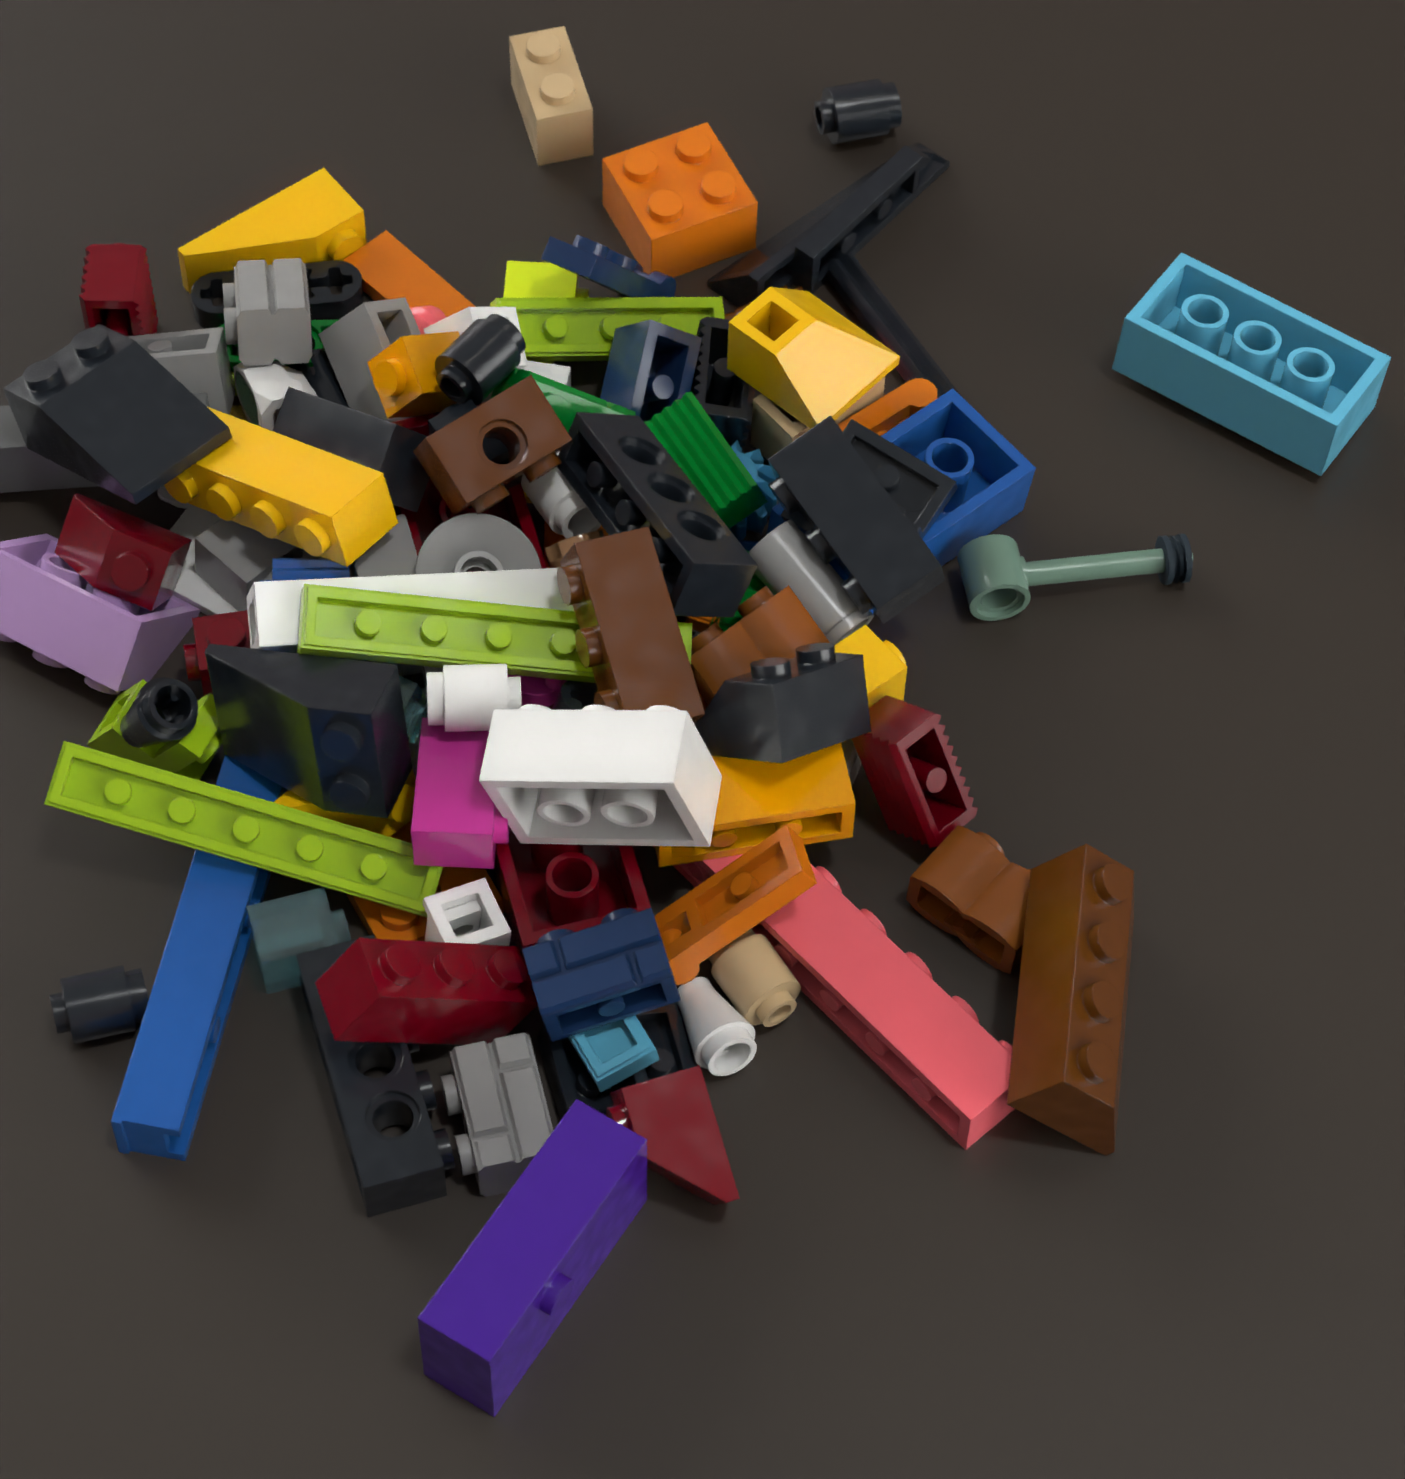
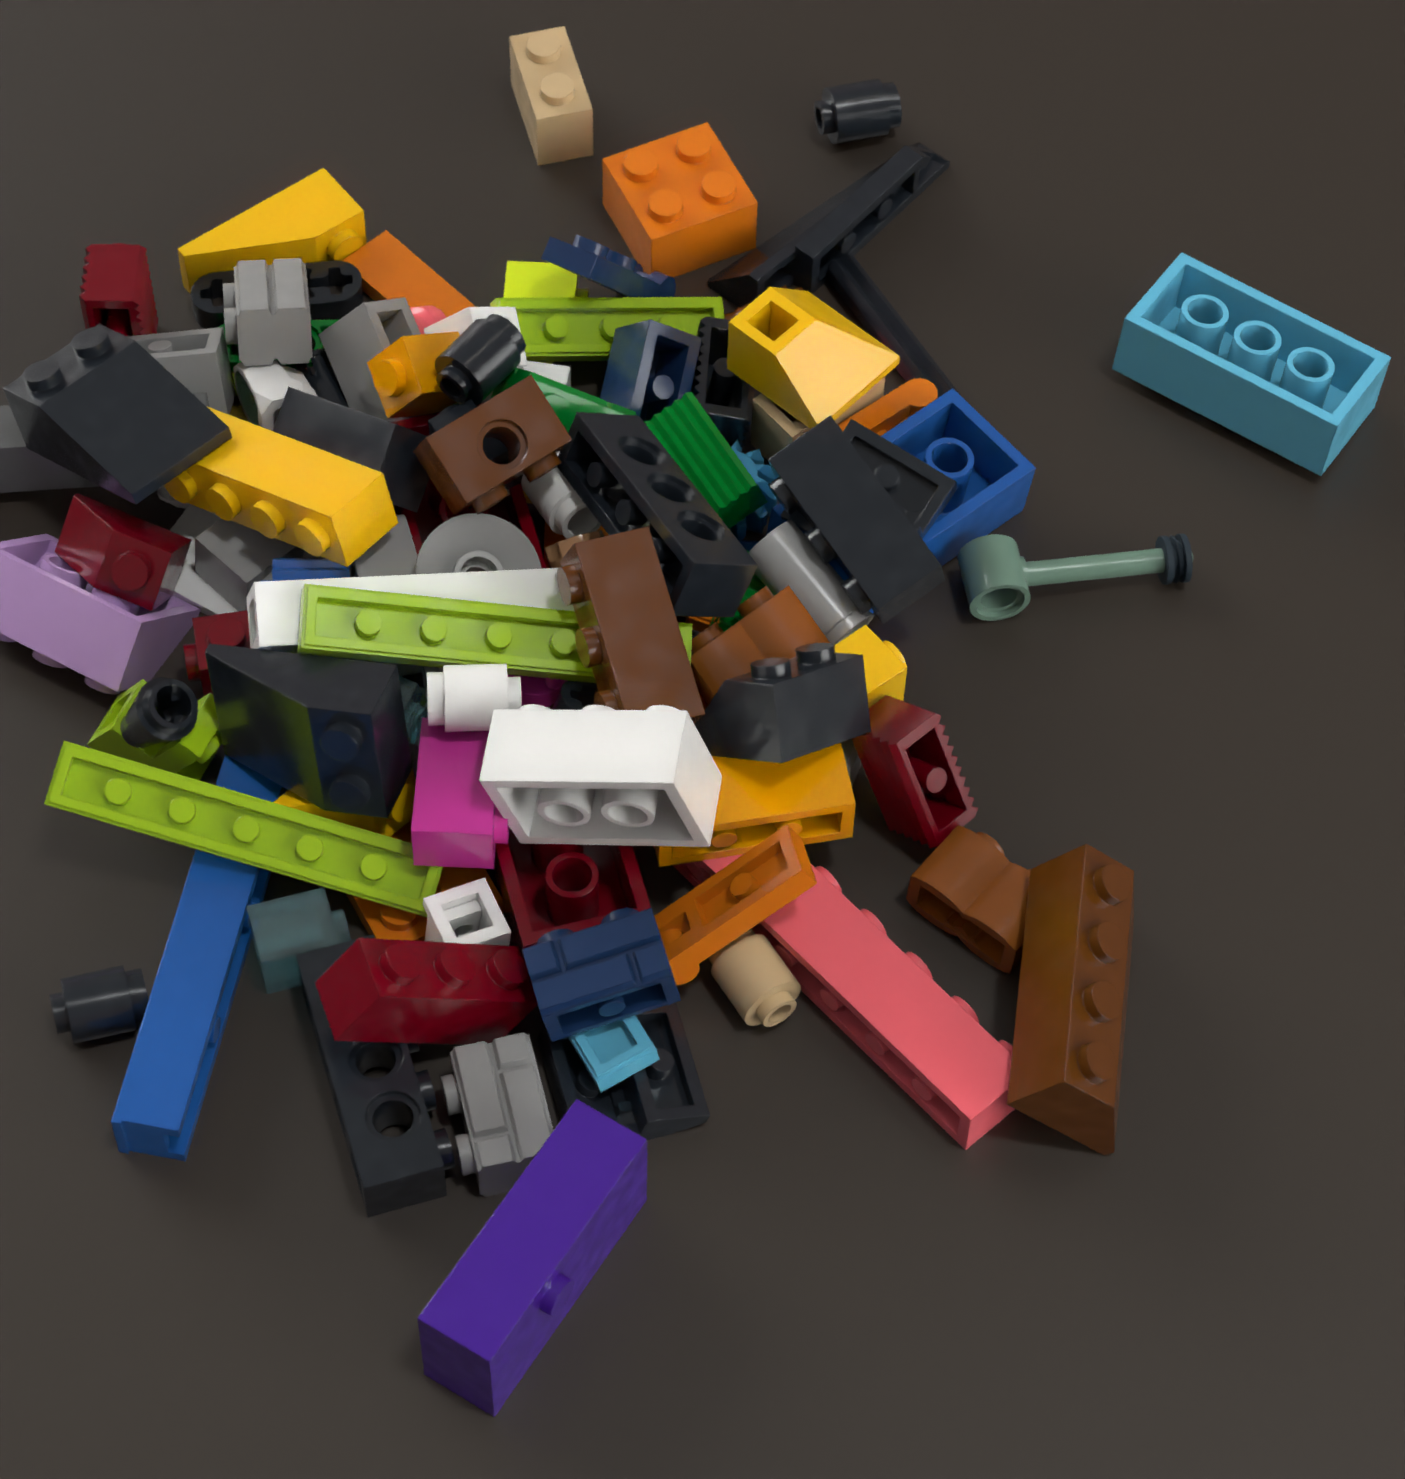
(679, 1132): dark red slope -> none
(716, 1030): white cone -> none

